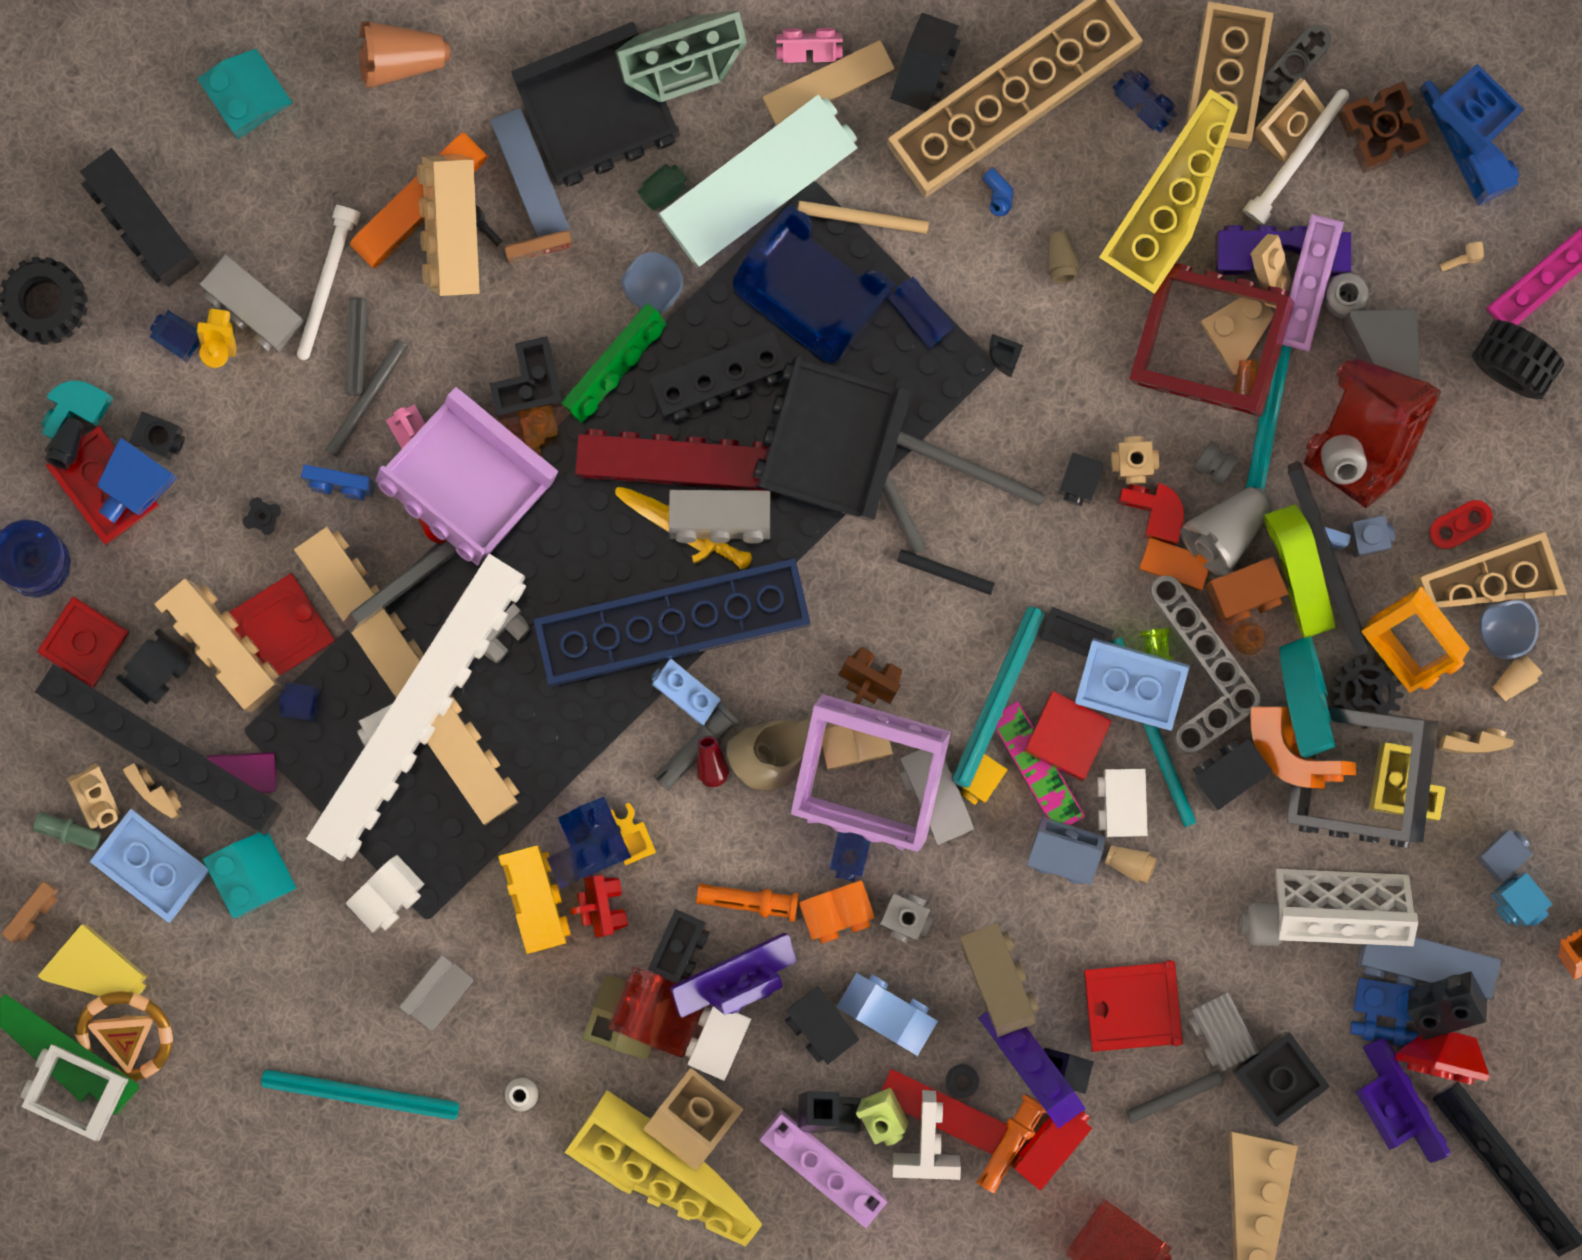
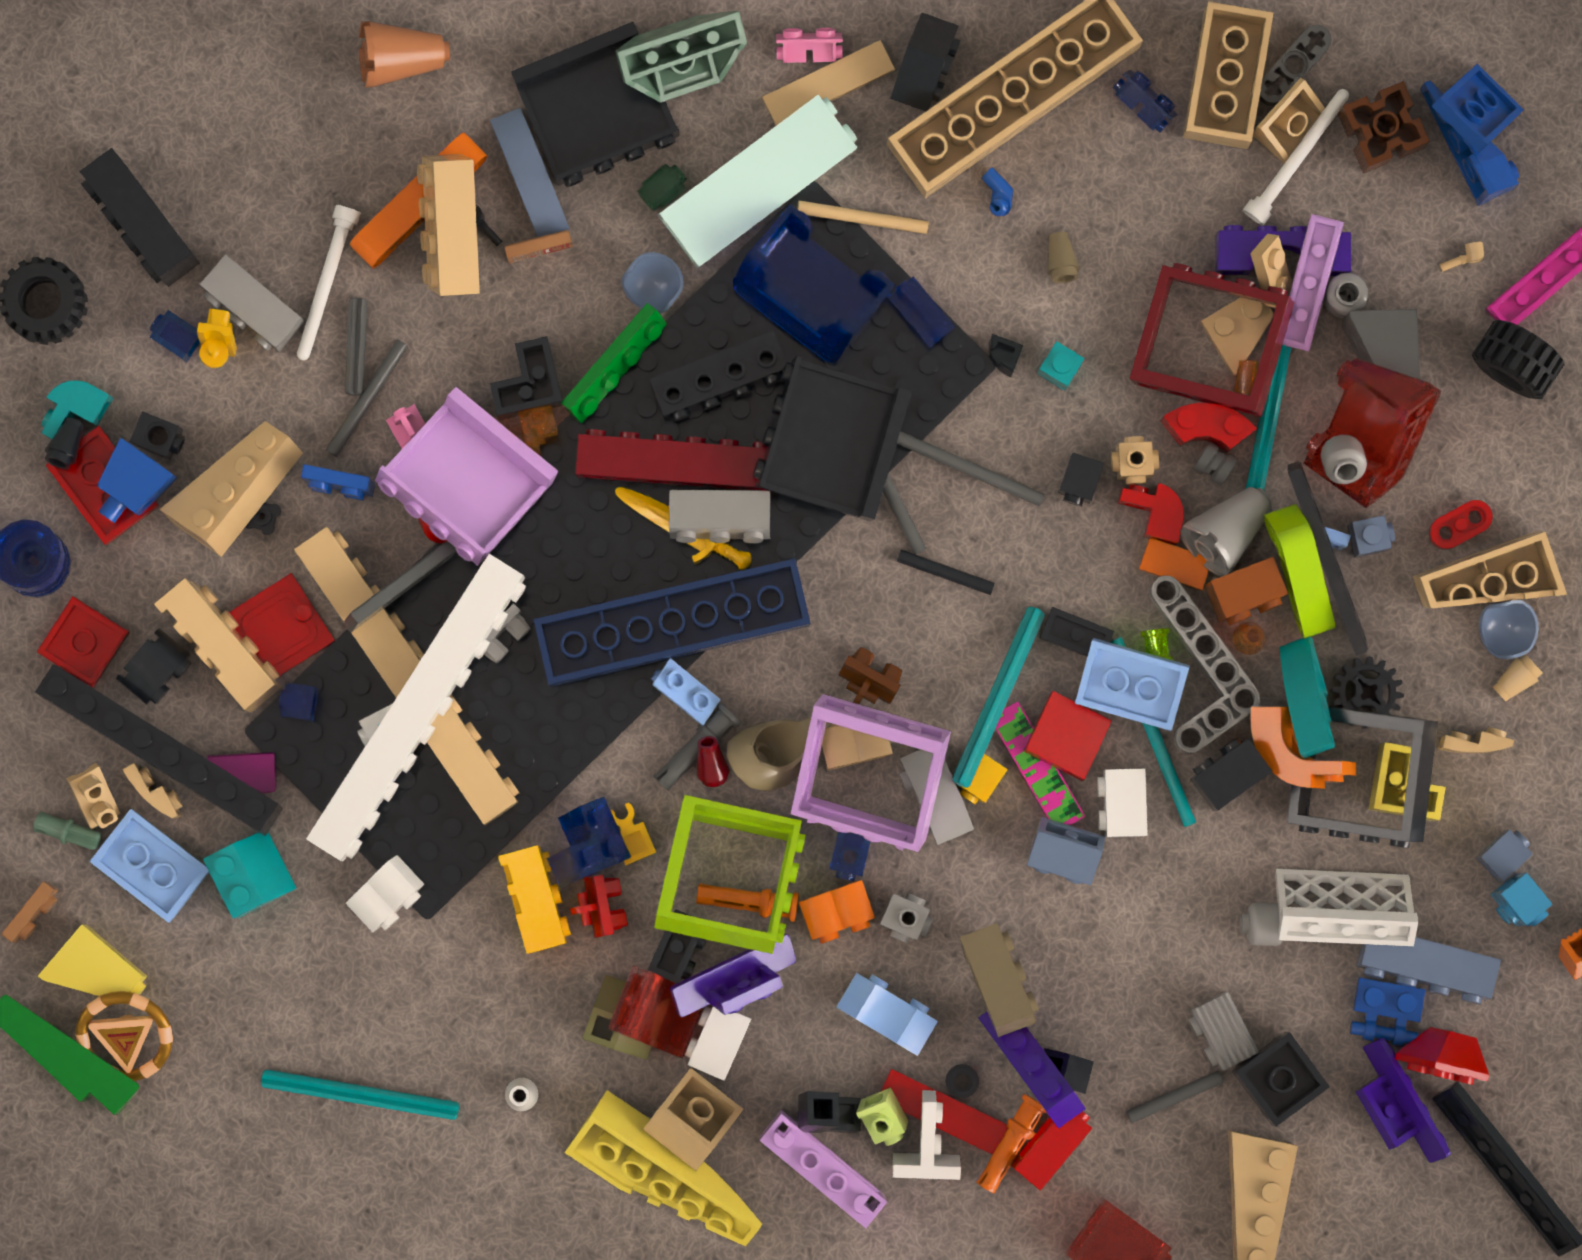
(105, 1107): white window -> none
(233, 488): none -> tan wedge
(244, 91): teal slope -> none
(437, 992): light grey panel -> none
(742, 820): none -> lime window
(821, 1025): black brick -> none
(1060, 366): none -> teal brick
(1132, 863): tan cone -> none
(1139, 1004): red container -> none
(1173, 199): light yellow wedge -> none
(1208, 423): none -> red brick
(1396, 656): light orange window -> none
(1447, 1005): black brick -> none

